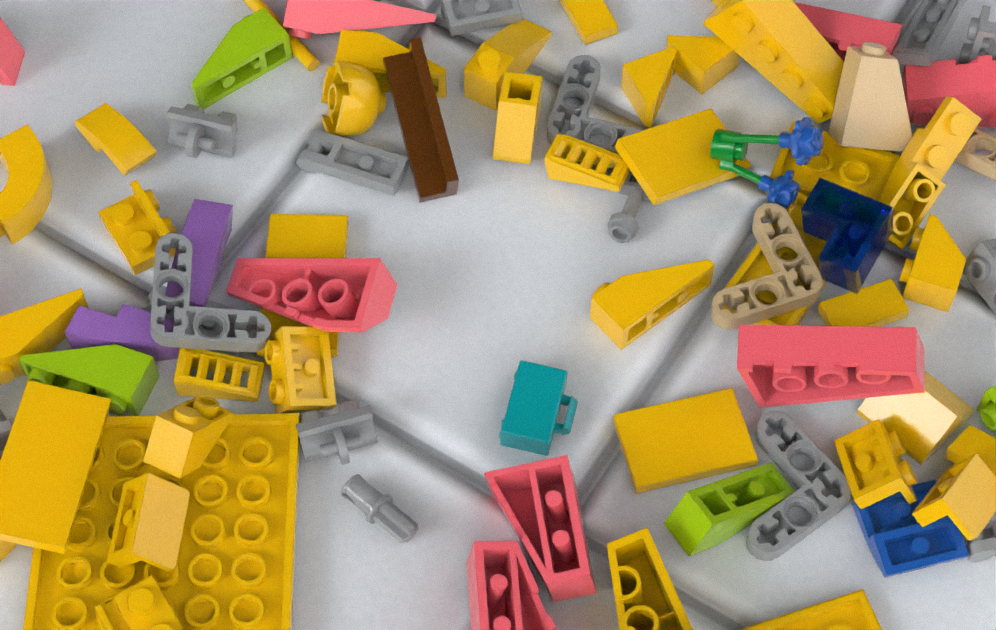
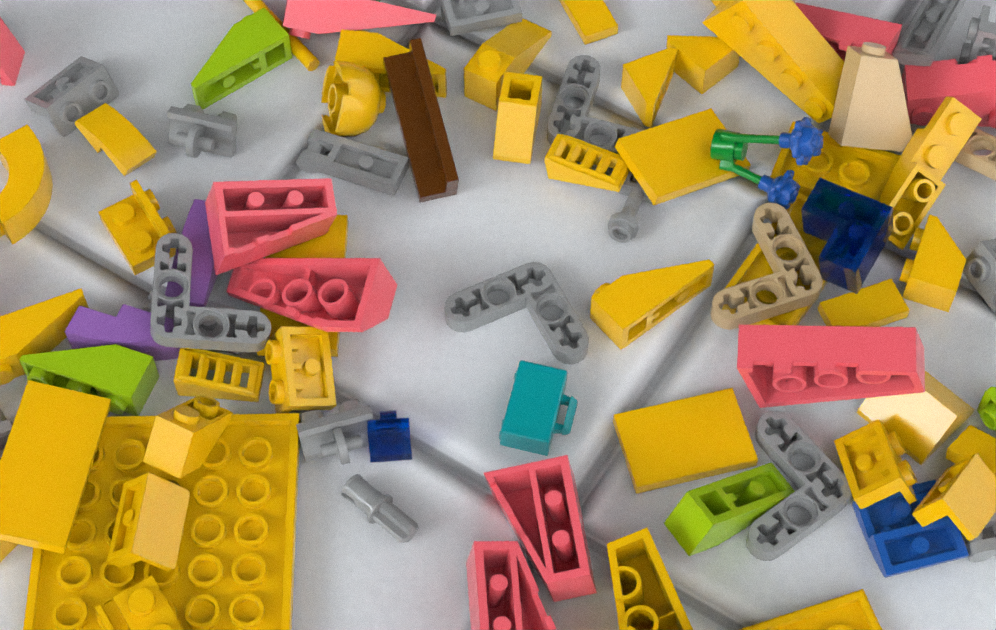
(73, 94): none -> light grey bracket
(265, 217): none -> coral wedge
(389, 438): none -> clear blue tile
(532, 298): none -> light grey beam

